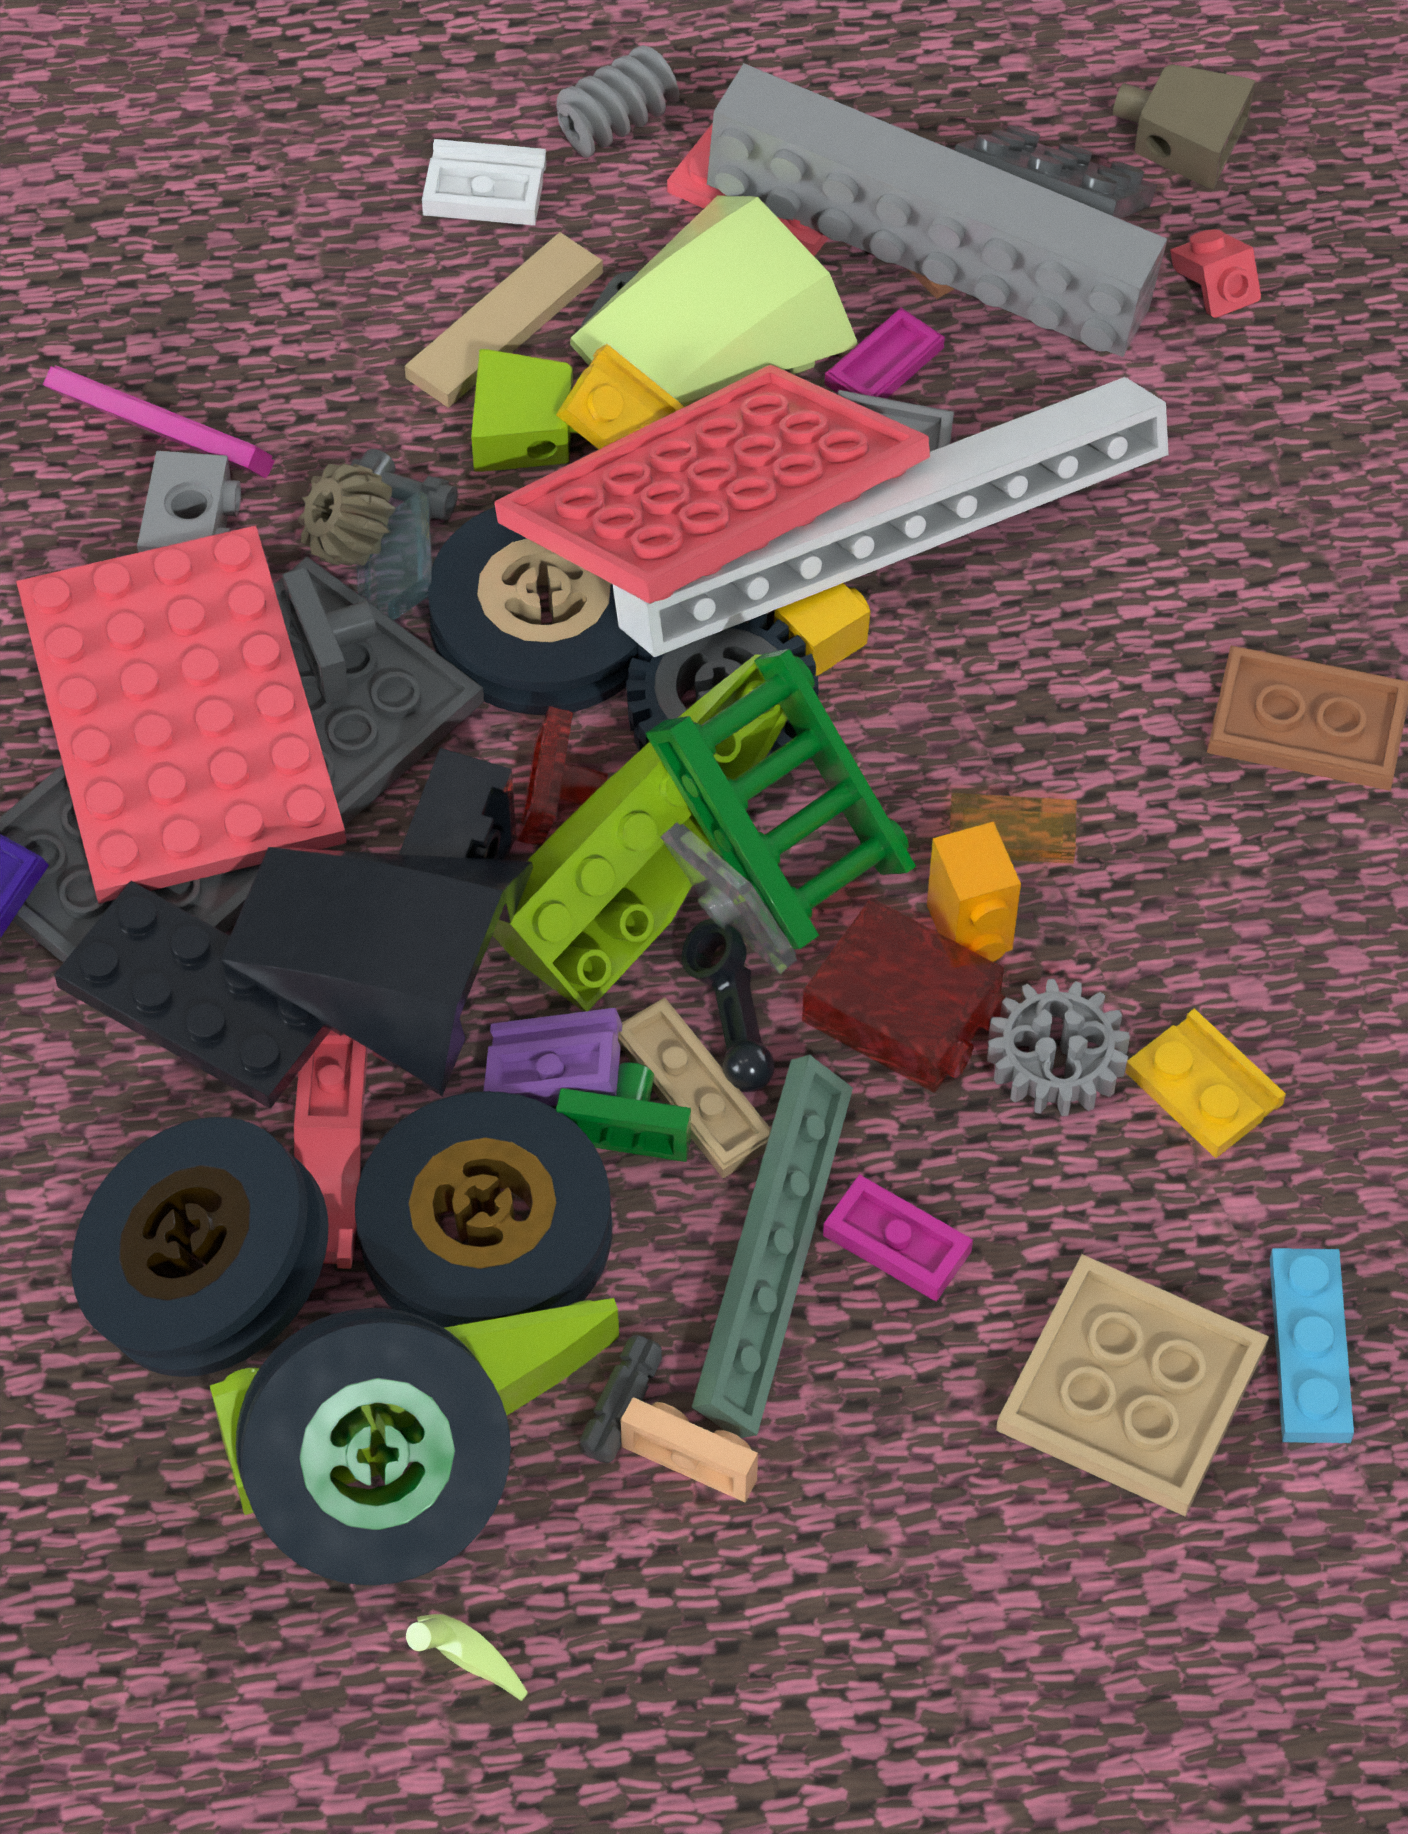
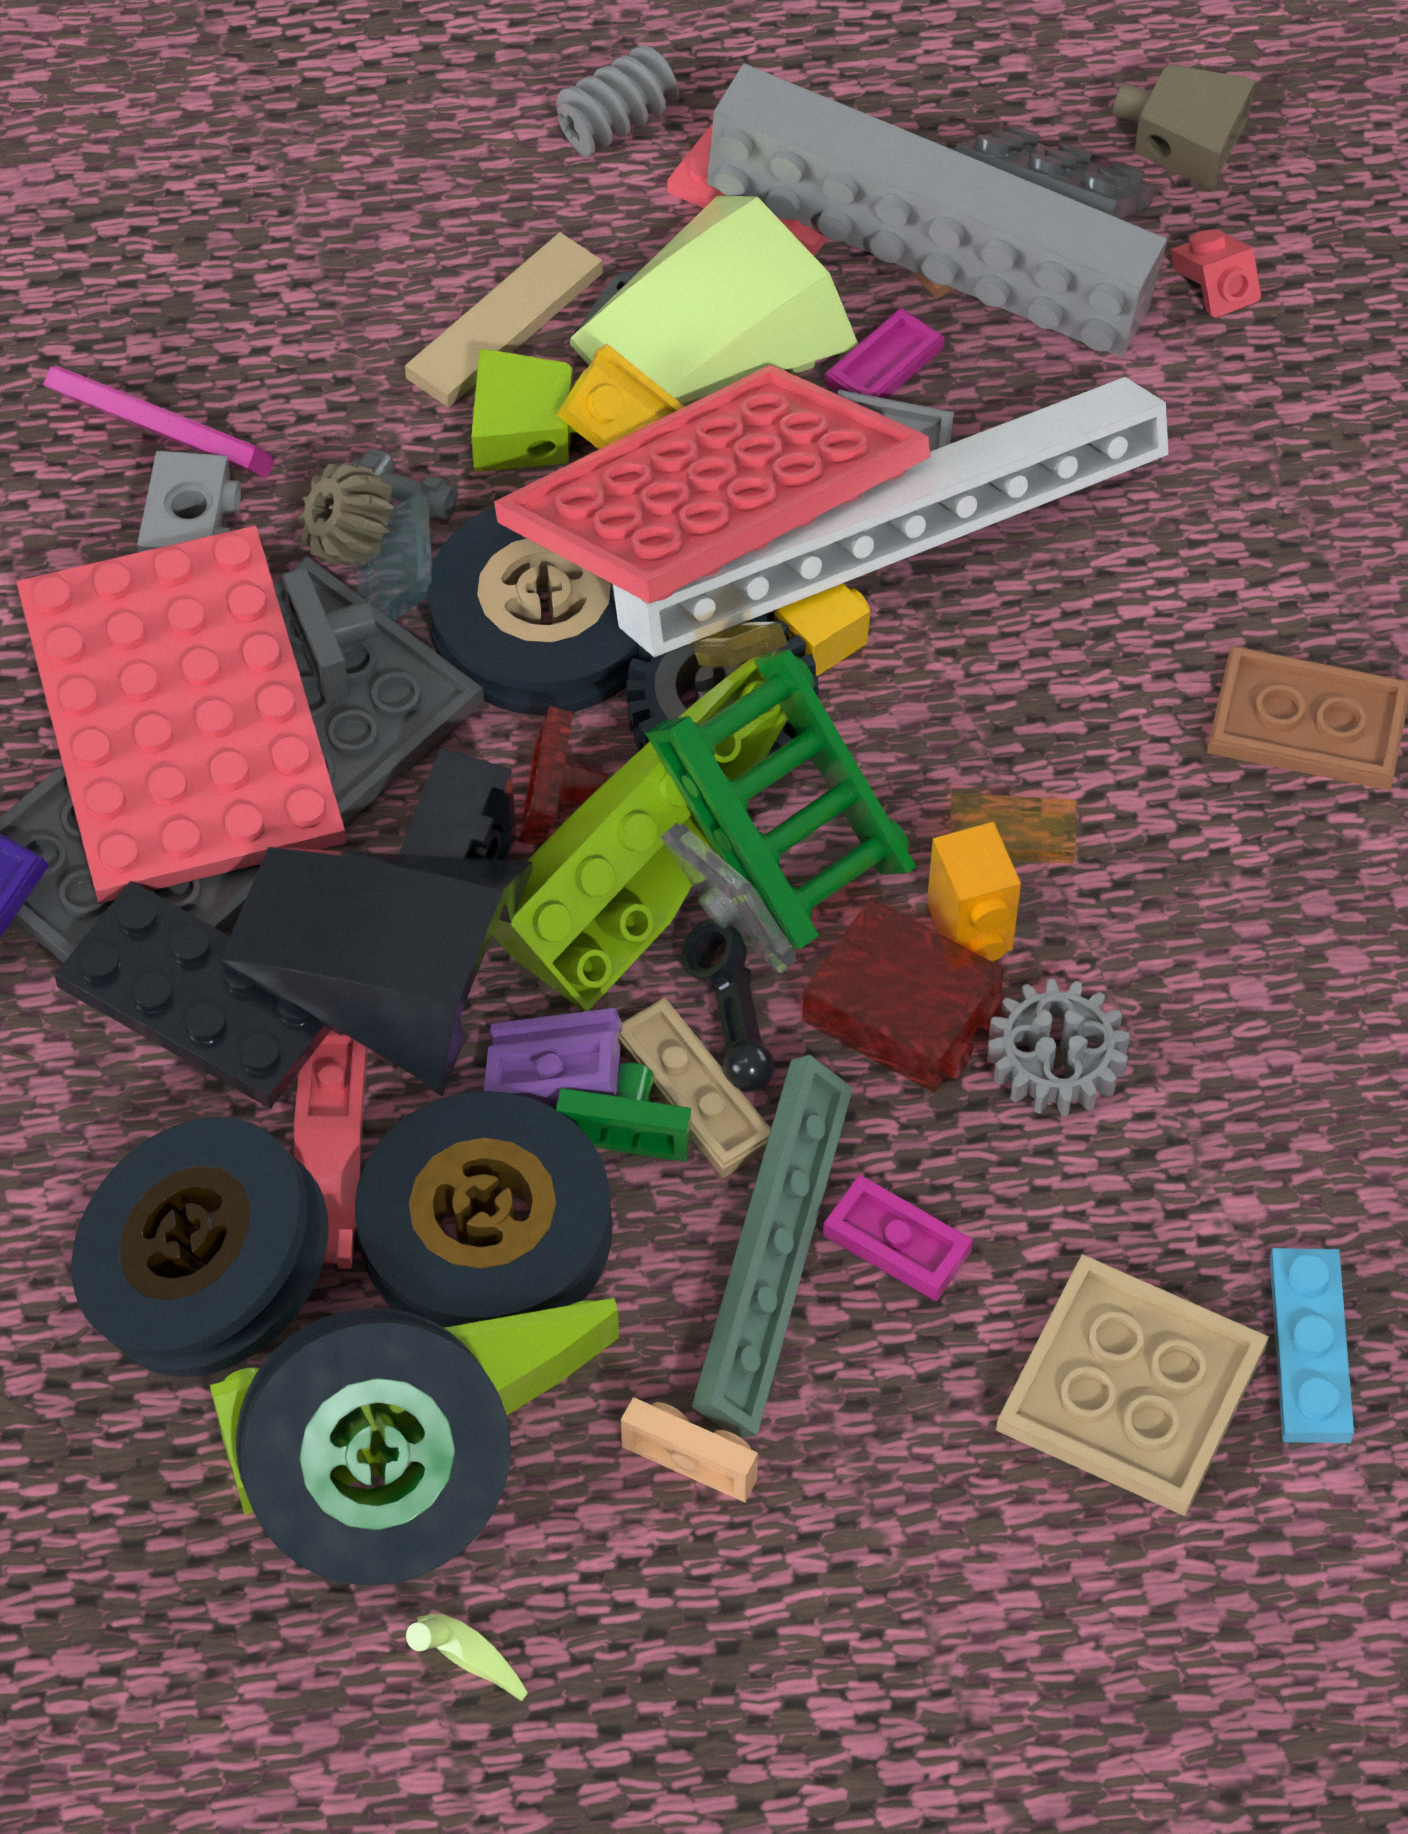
(484, 182): white plate -> none
(628, 1380): dark grey axle -> none
(739, 643): none -> clear yellow tile
(1205, 1083): yellow plate -> none

